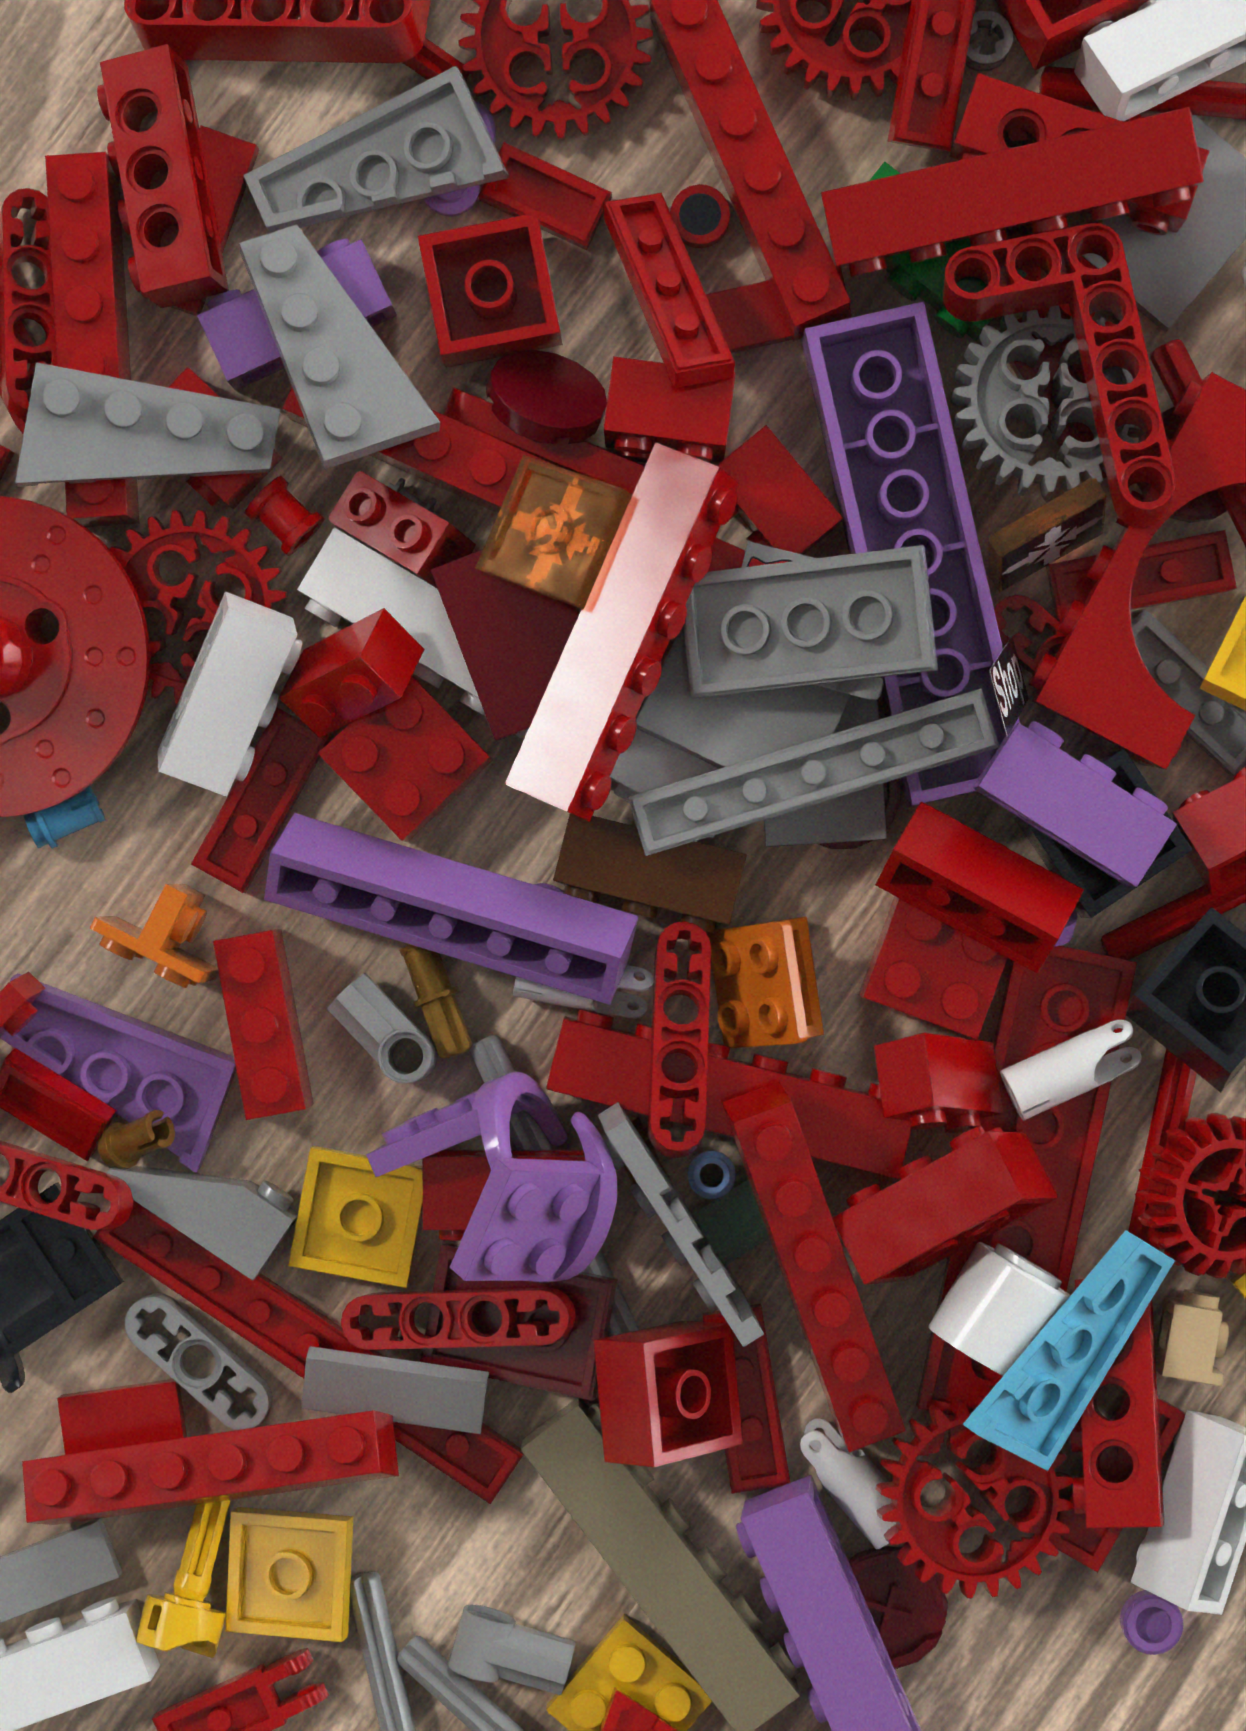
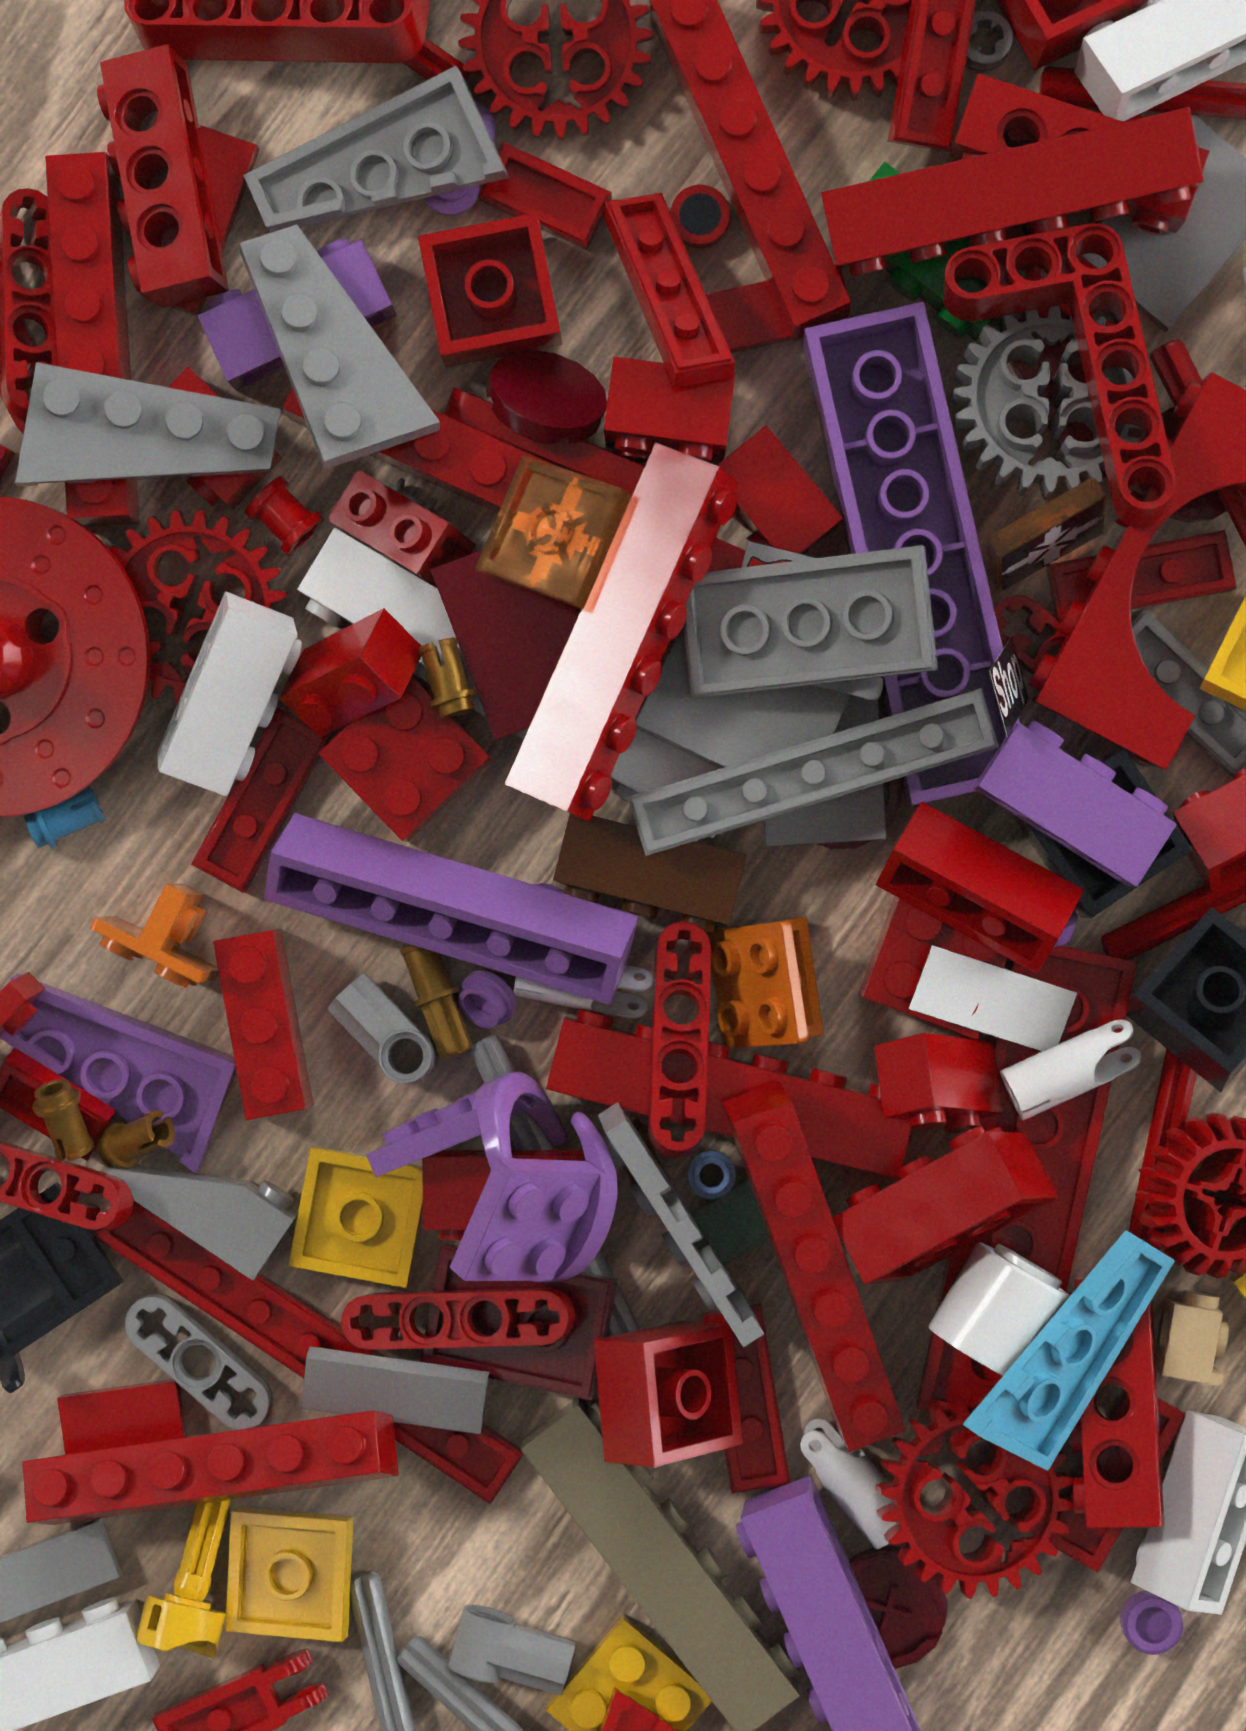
(59, 1108): none -> pearl gold pin
(449, 681): none -> pearl gold pin
(487, 999): none -> medium lavender plate
(1009, 1002): none -> white sticker

